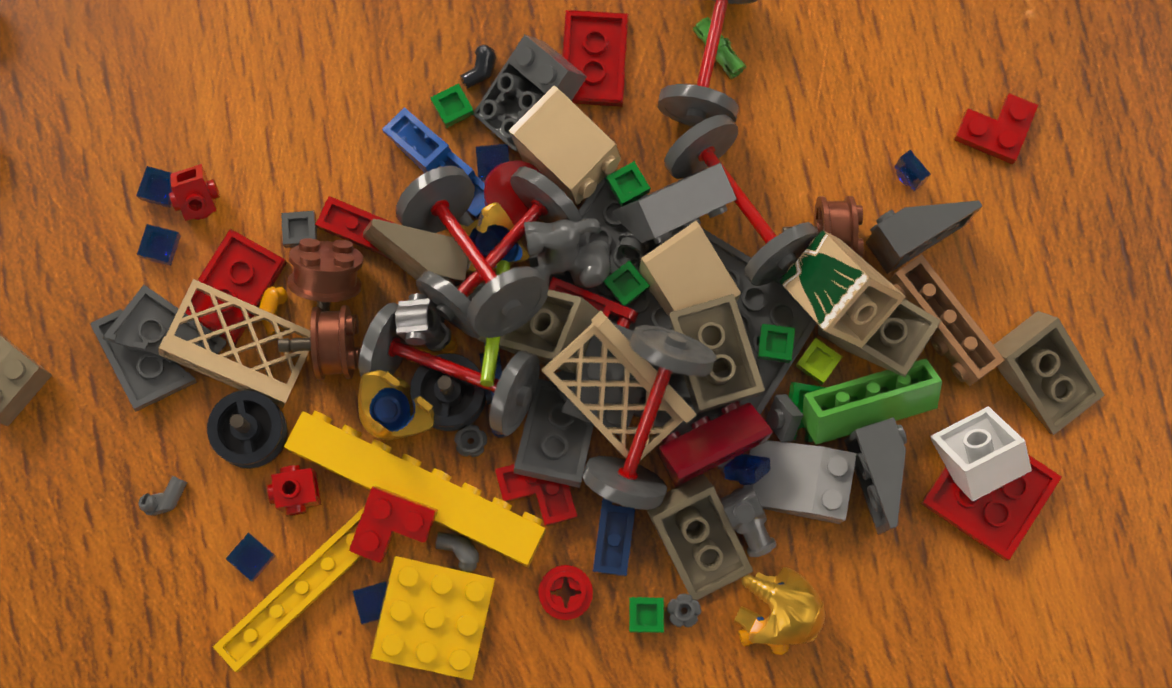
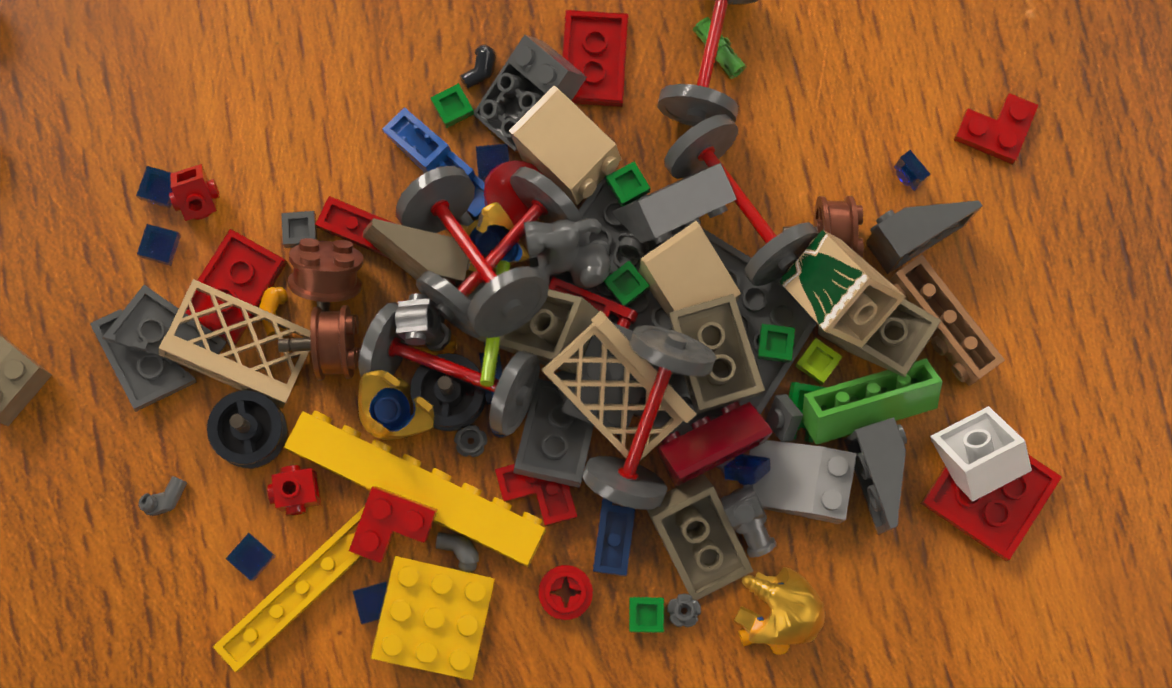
(1047, 371): dark tan slope -> none

